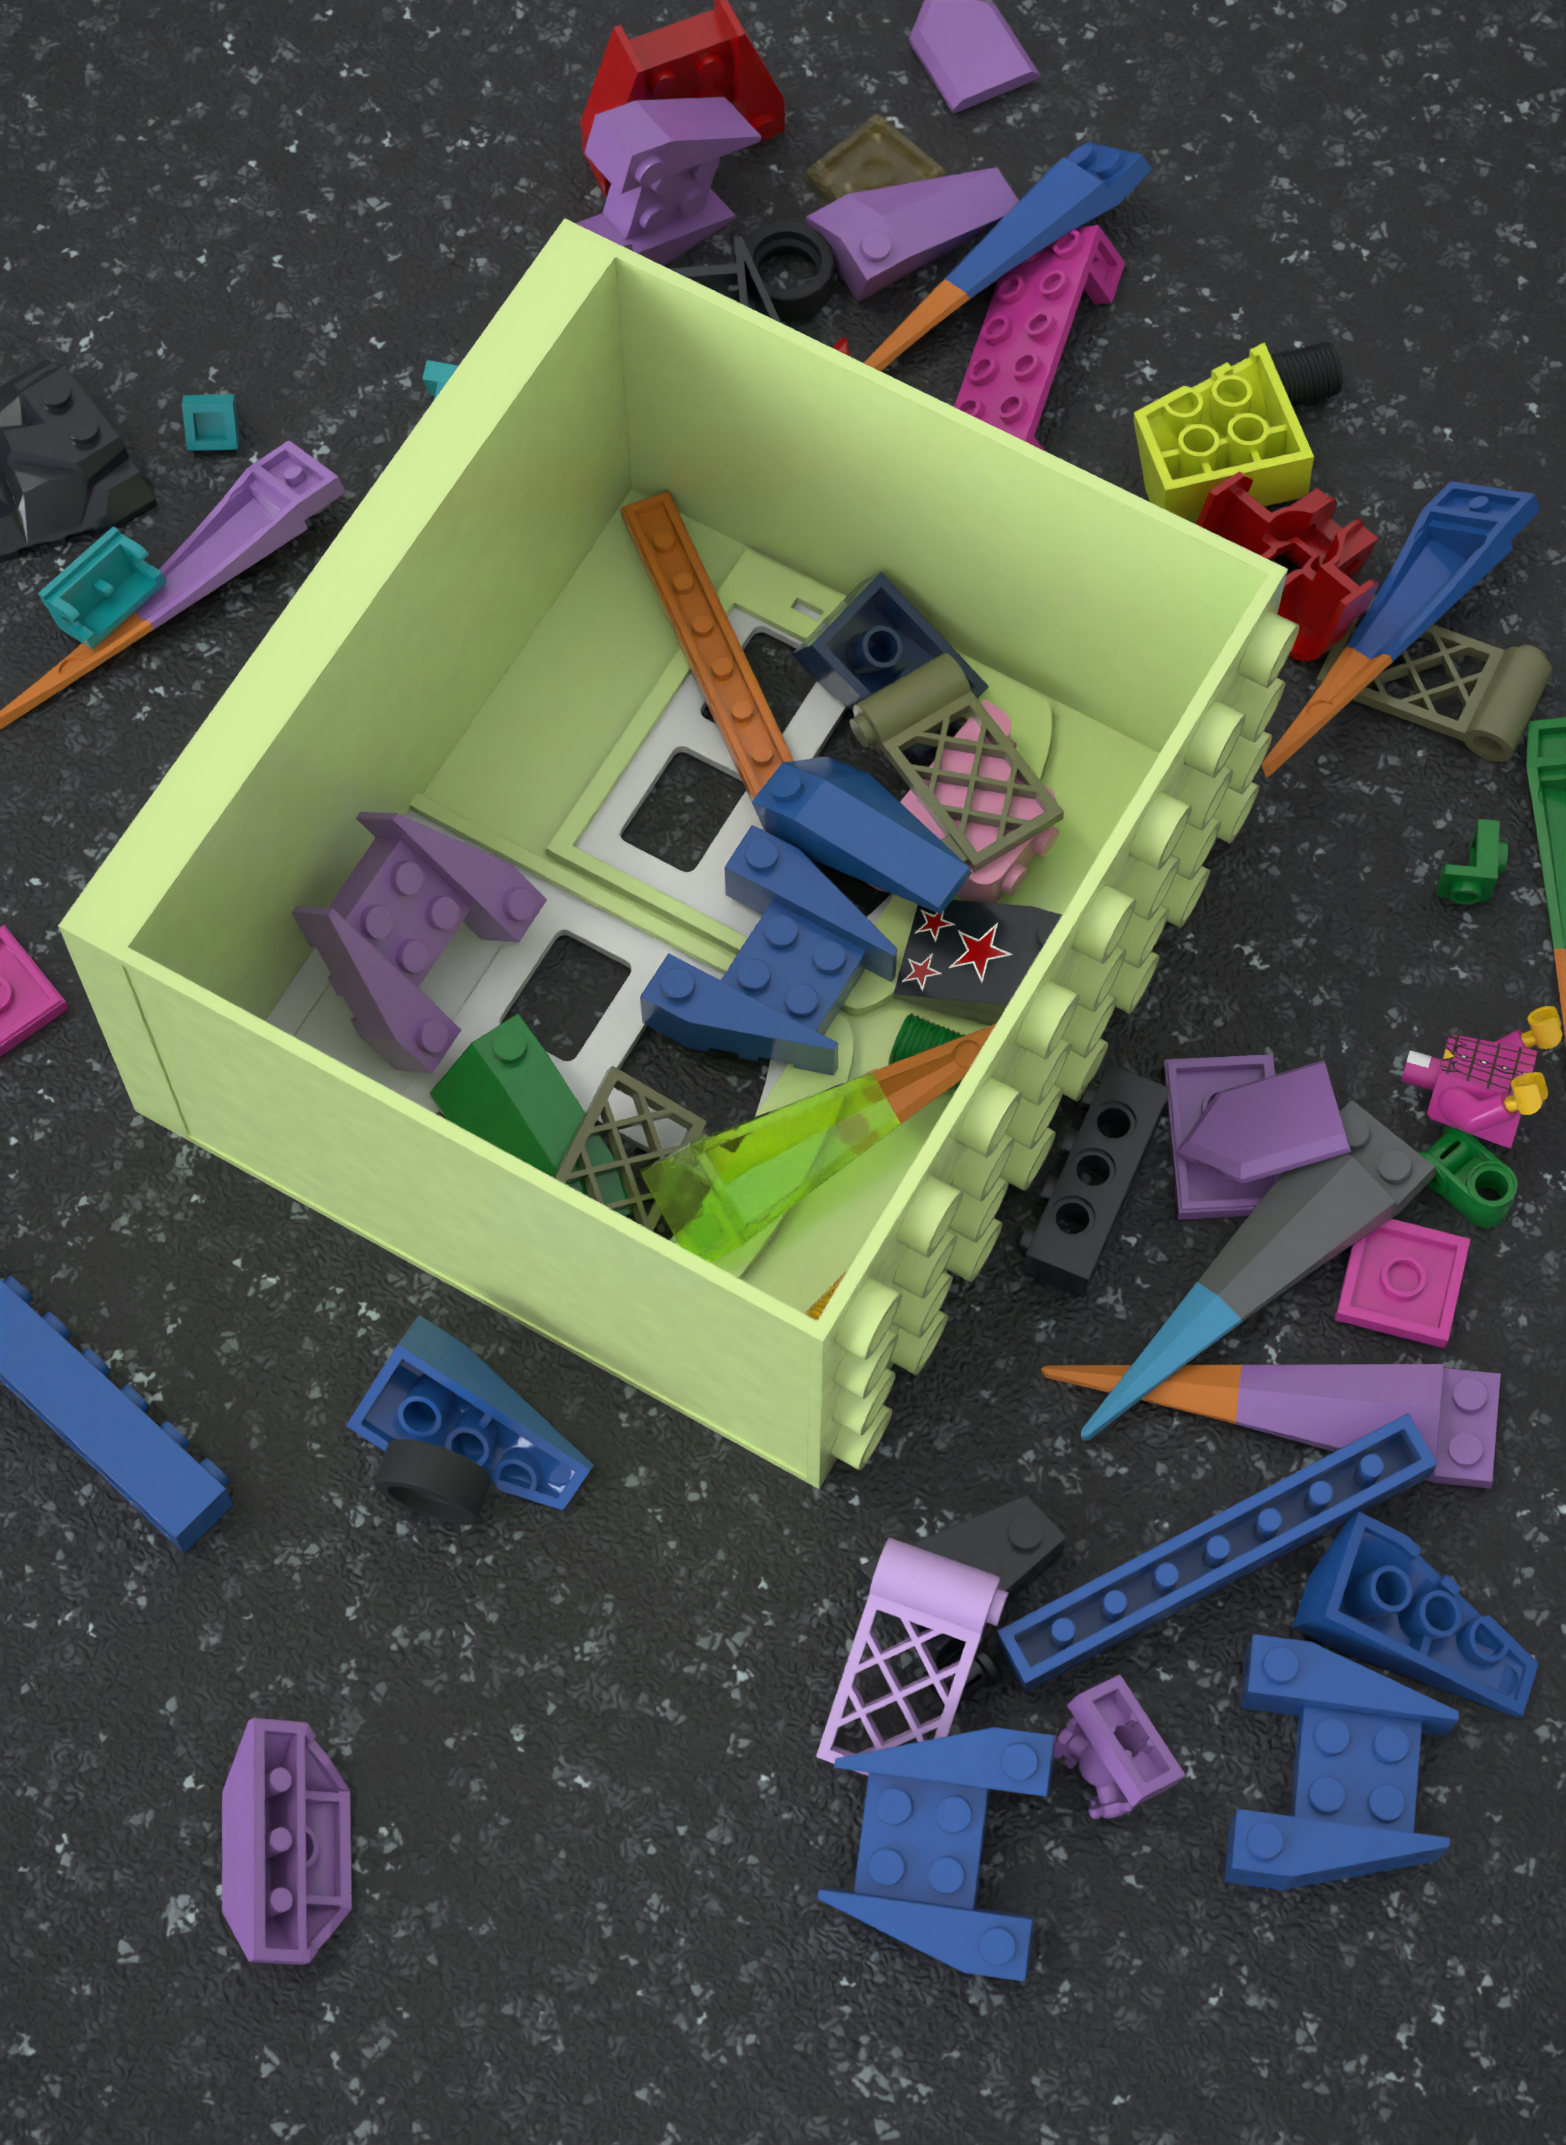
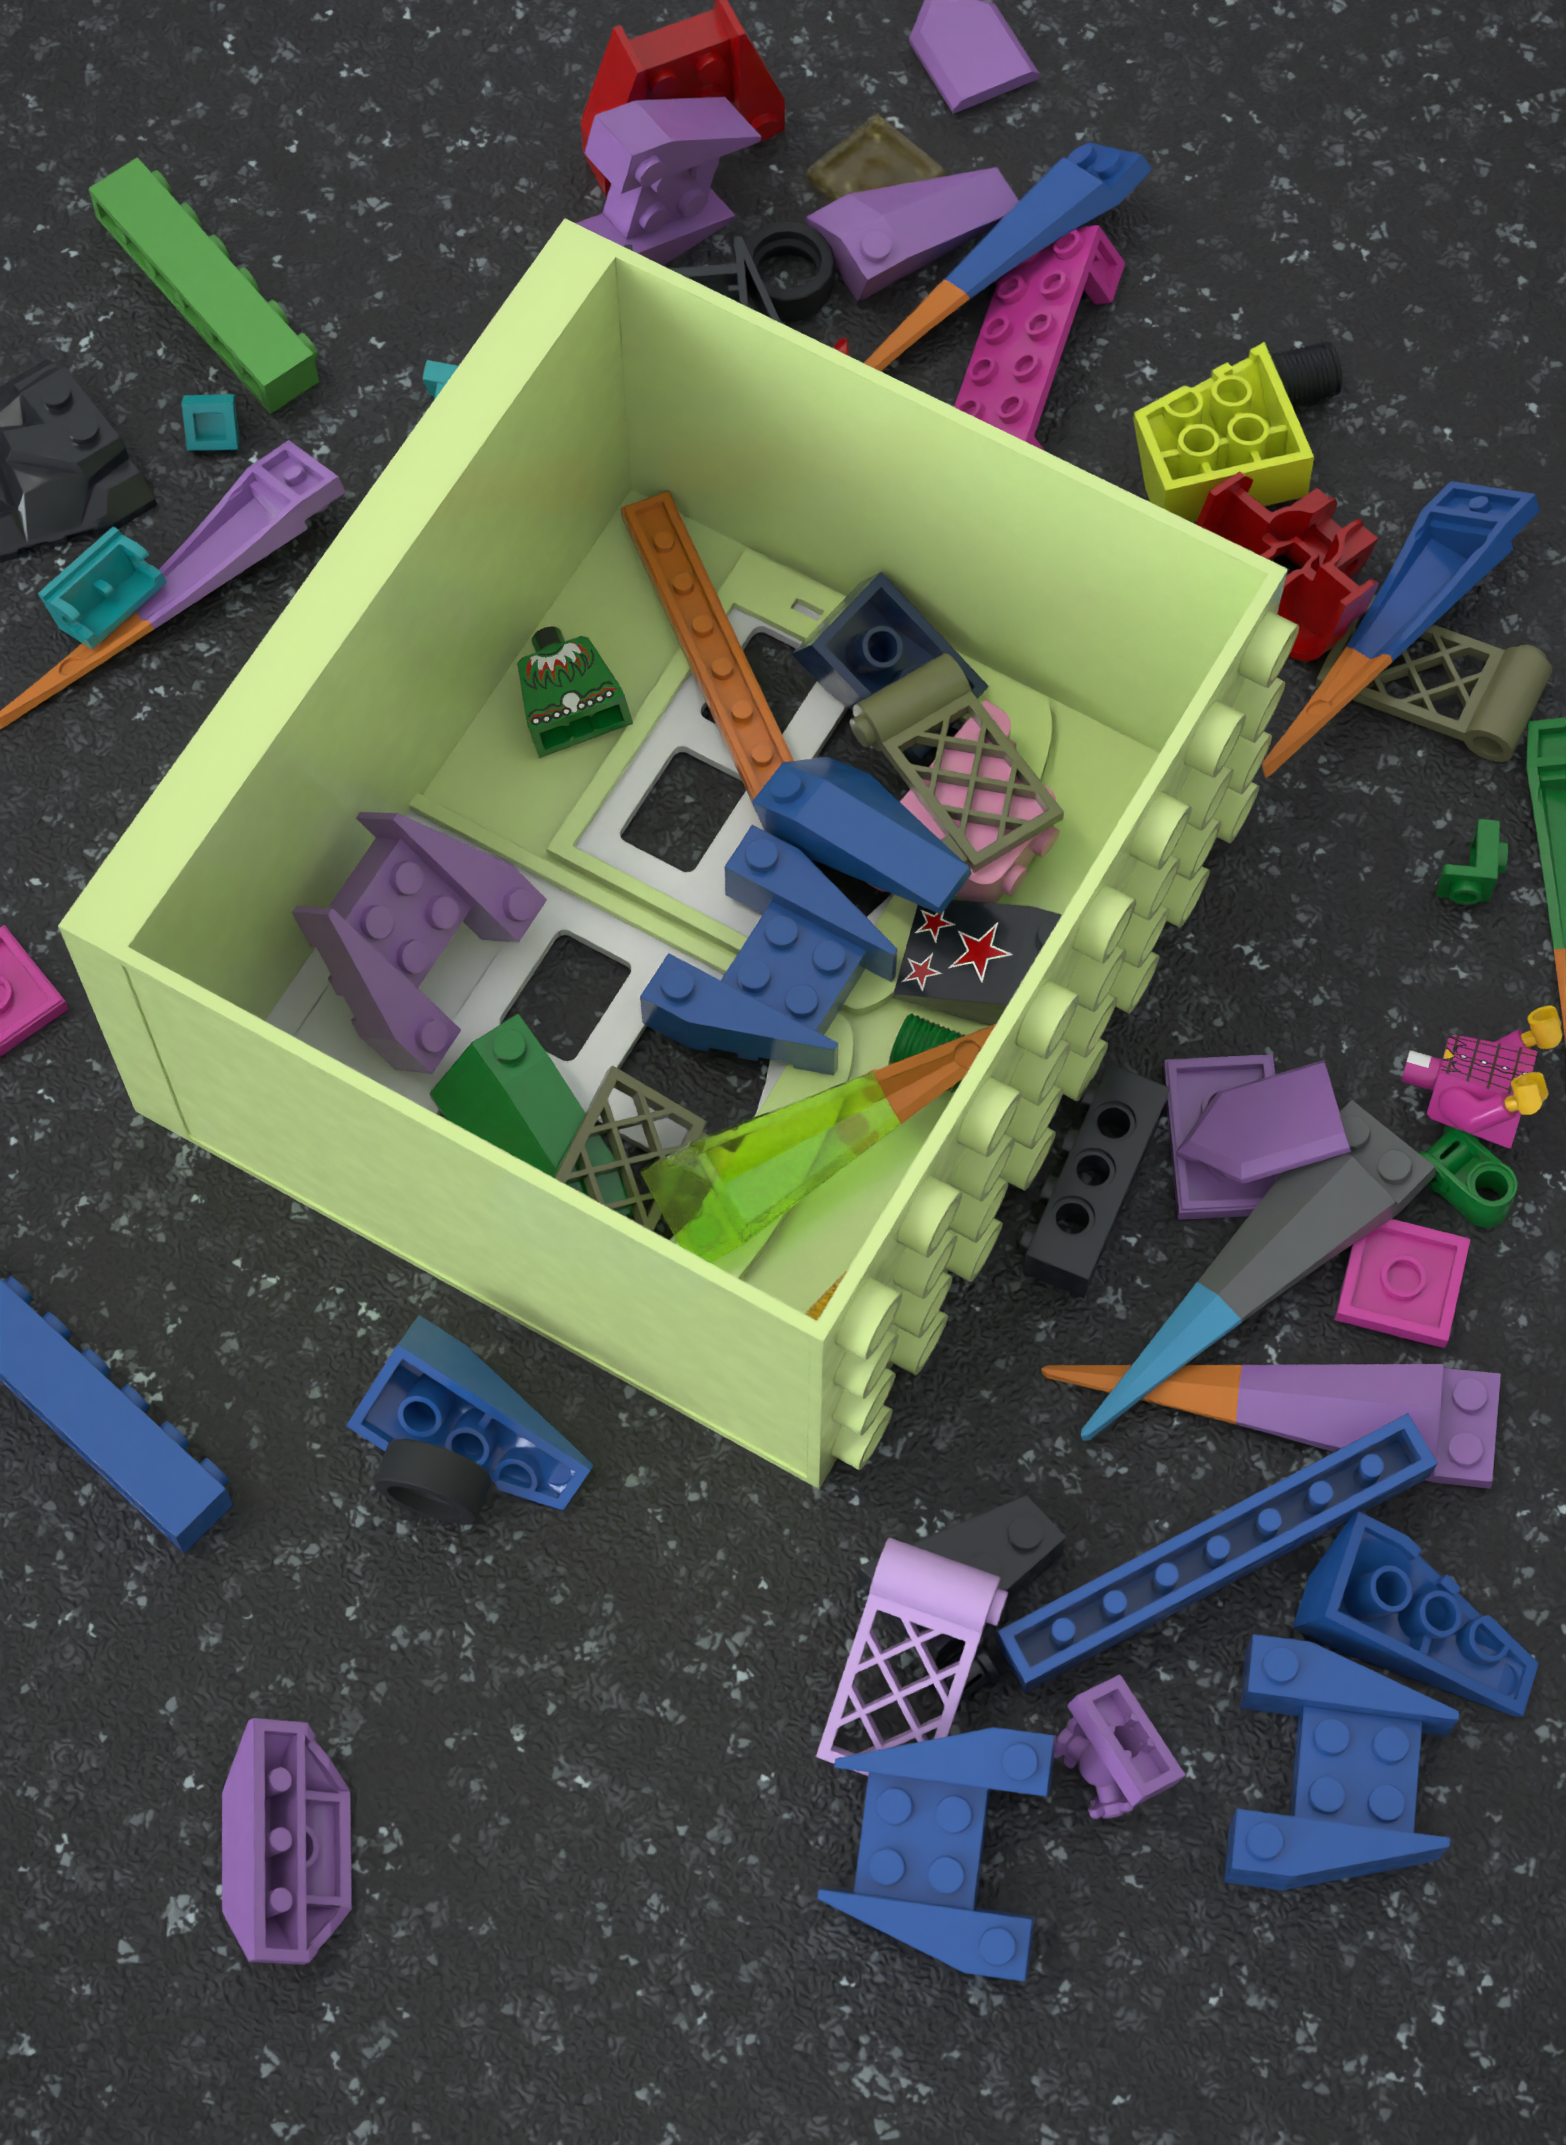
(205, 284): none -> bright green brick
(568, 692): none -> torso

